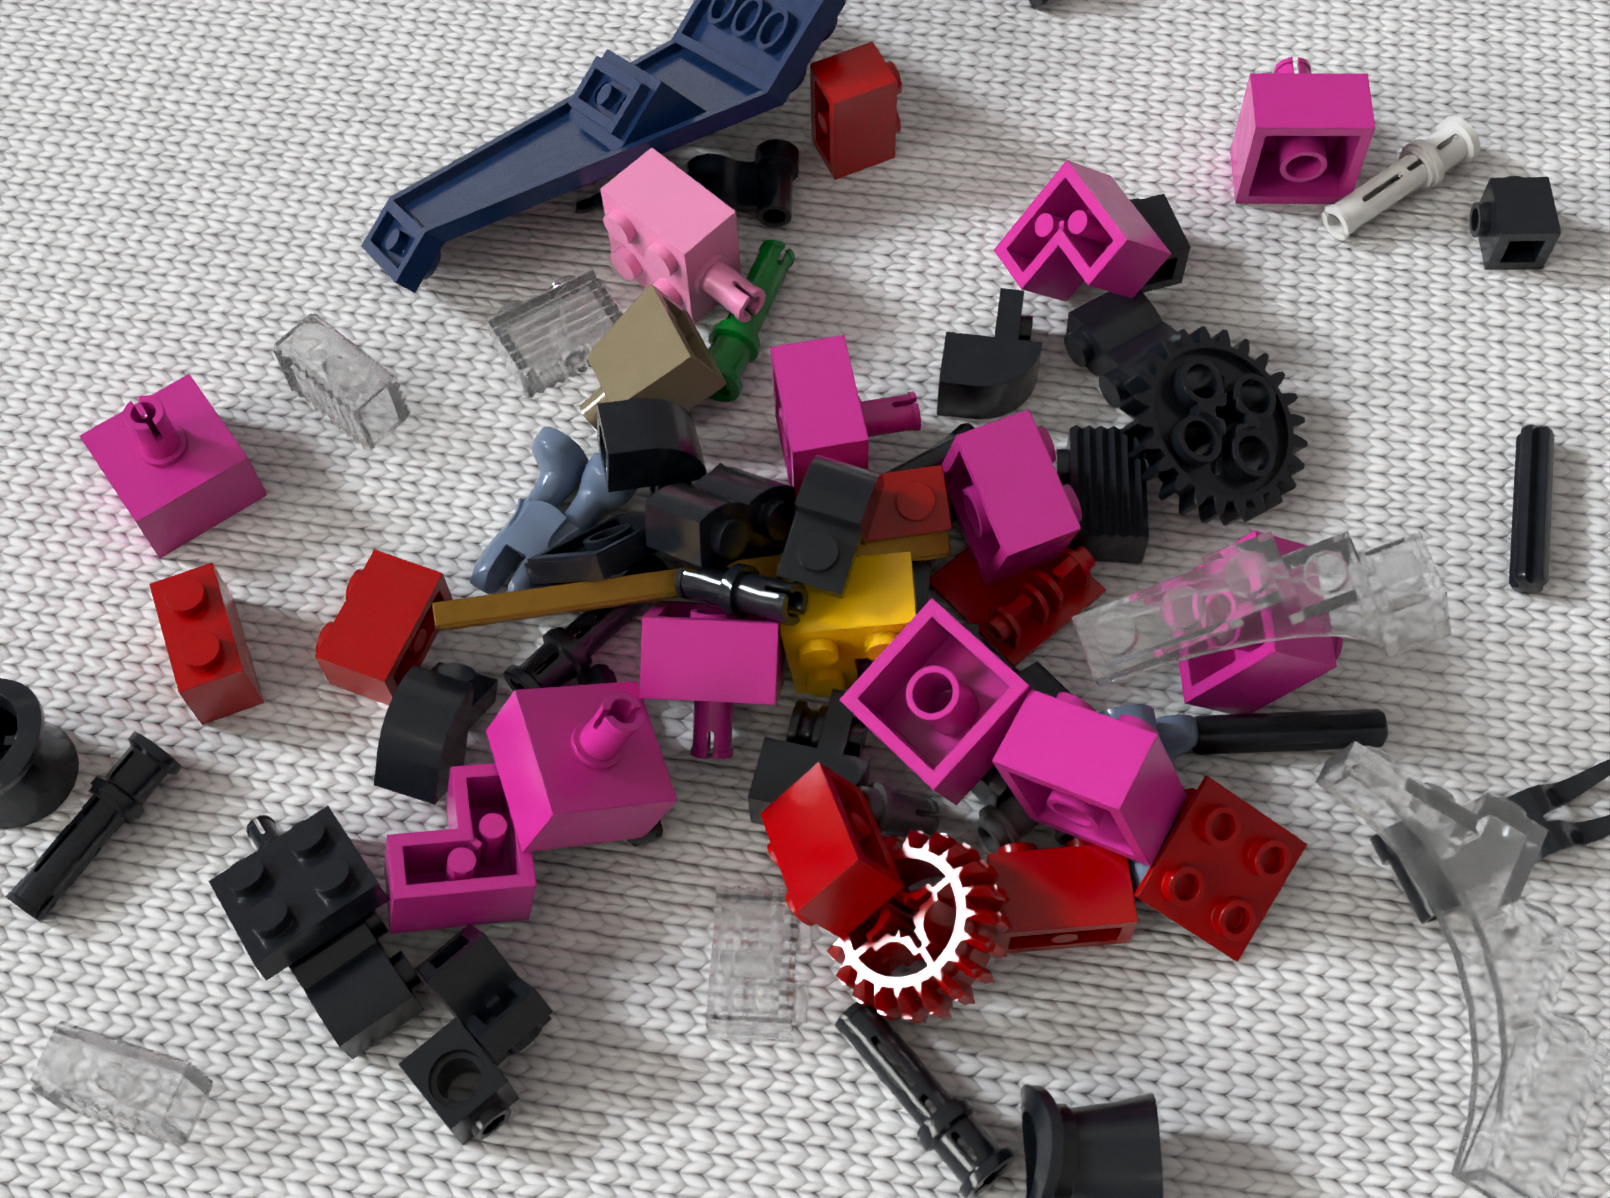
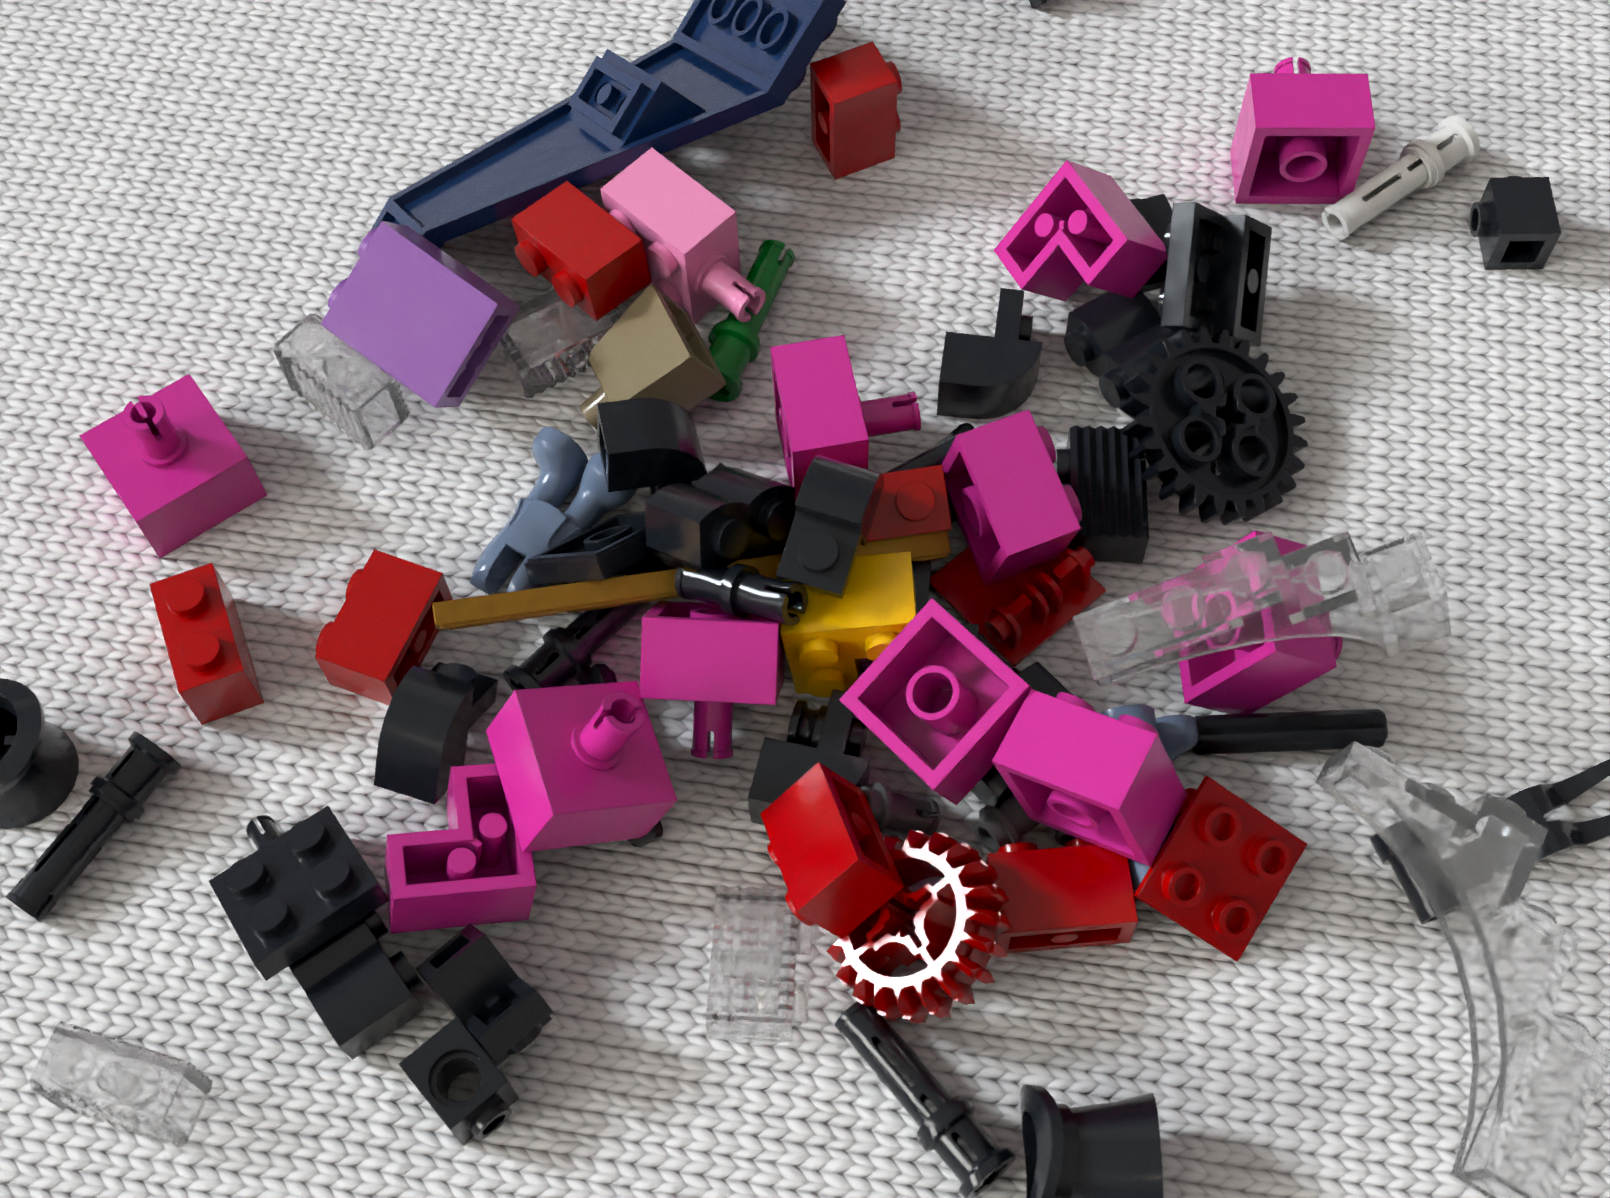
(419, 314): none -> medium lavender brick
(580, 251): none -> red brick
(743, 185): black flag -> none
(1215, 273): none -> black plate
(1532, 509): black axle -> none

